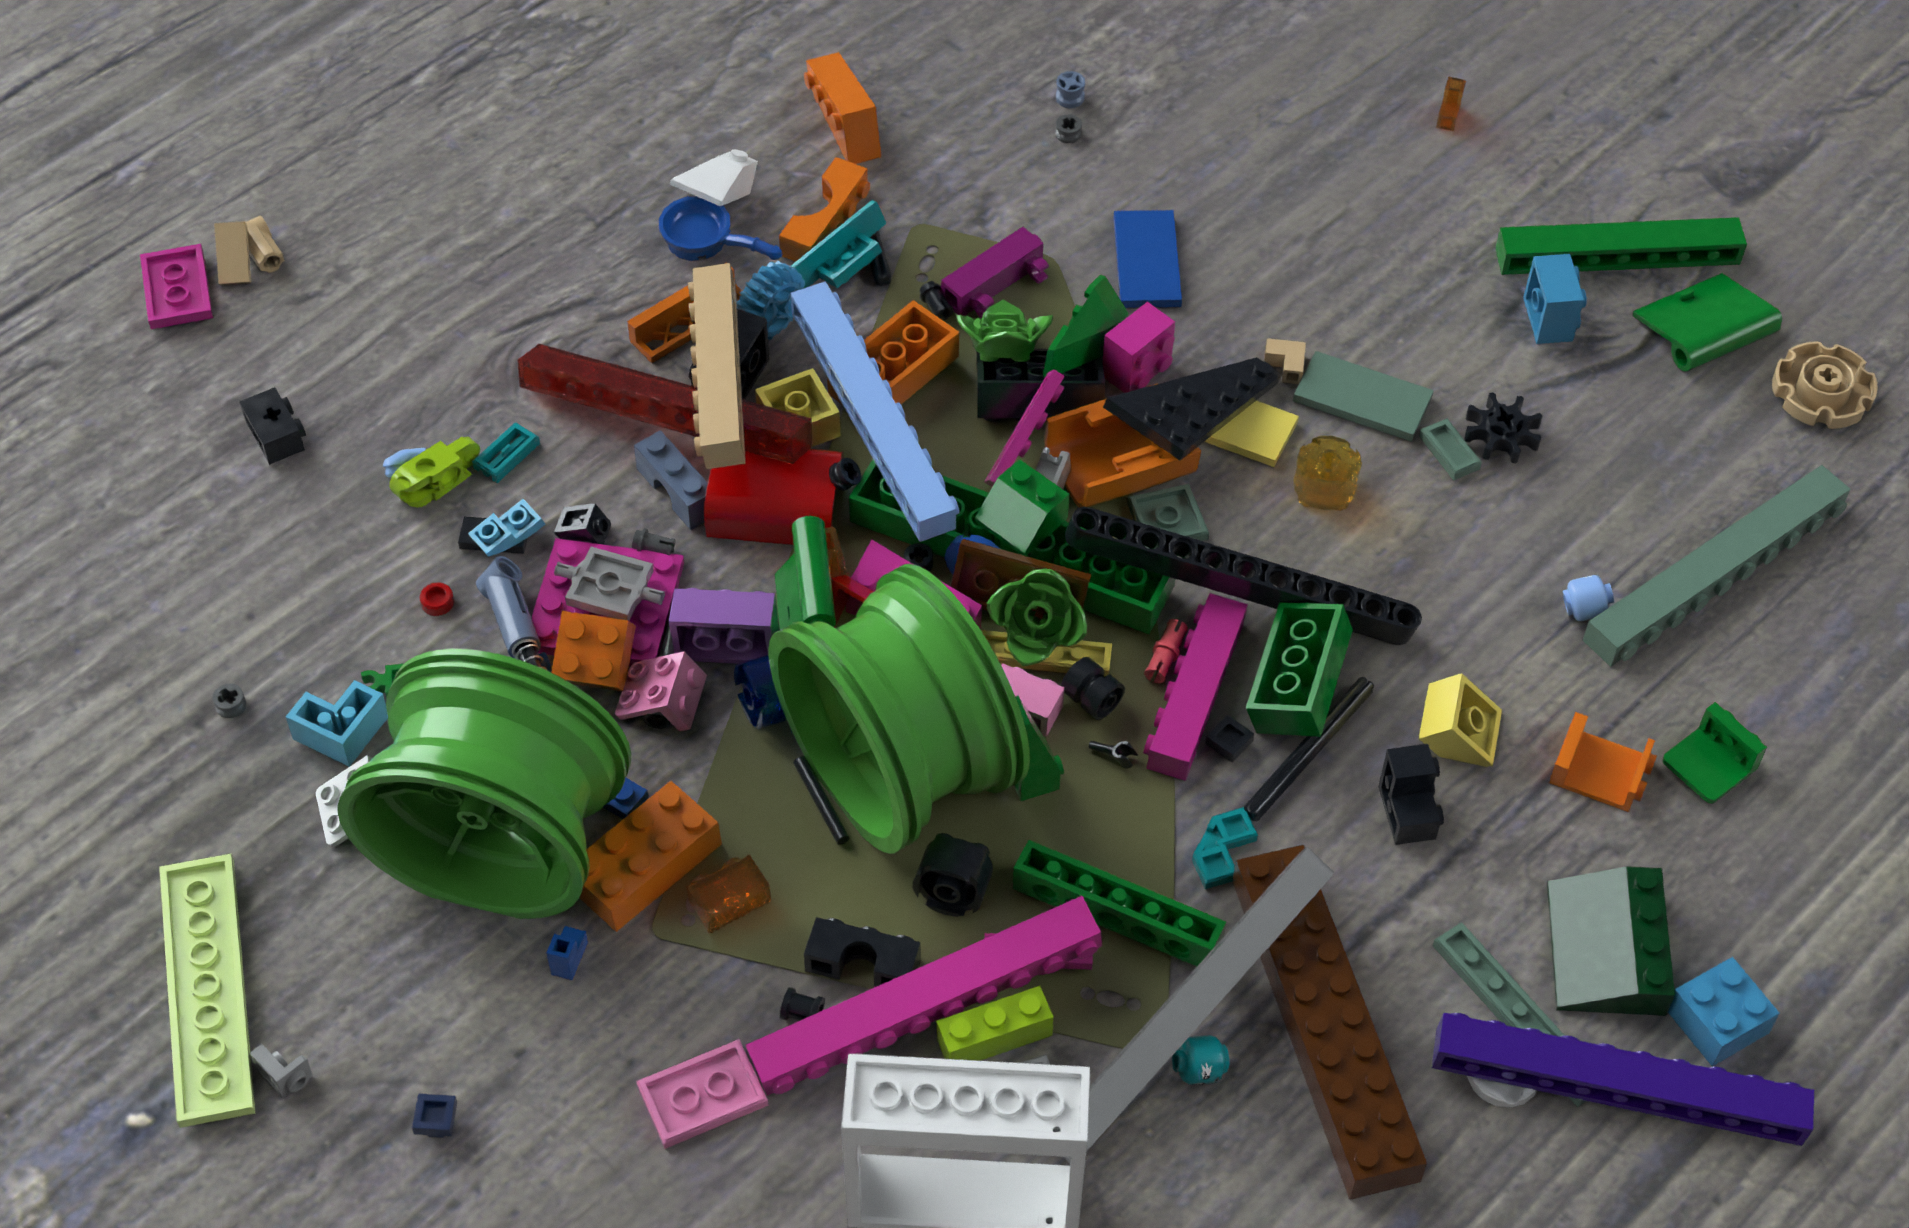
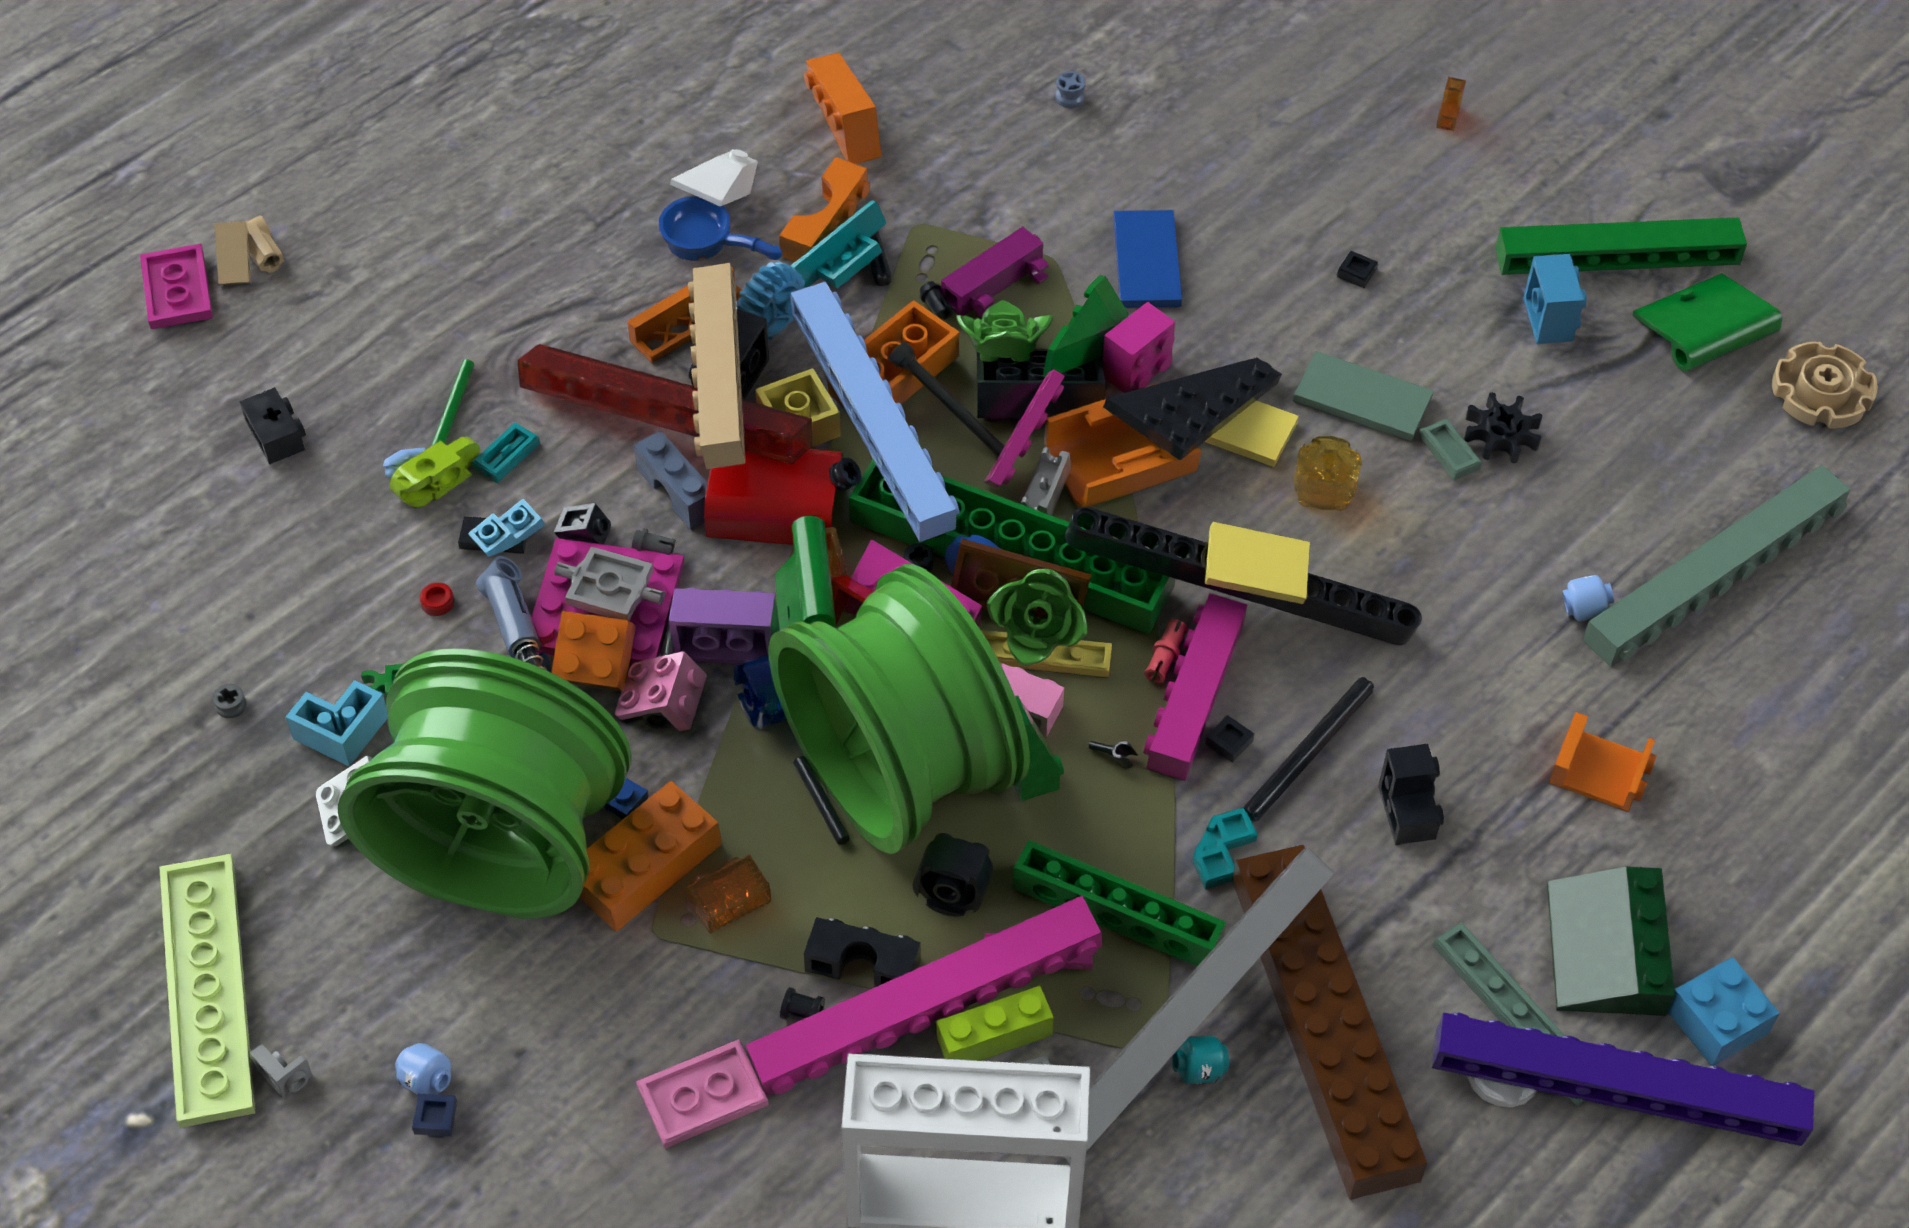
(423, 1069): none -> light blue head
(453, 402): none -> green bar
(566, 952): blue piece -> none
(905, 358): none -> pearl dark grey piece
(1023, 508): green slope -> none
(1068, 121): dark grey bush -> none
(1088, 685): black wheel -> none
(1170, 510): sand green tile -> none
(1257, 563): none -> light yellow tile
(1287, 355): tan piece -> none
(1299, 669): green brick -> none
(1357, 269): none -> black tile
(1460, 721): light yellow slope -> none
(1715, 755): green bracket -> none

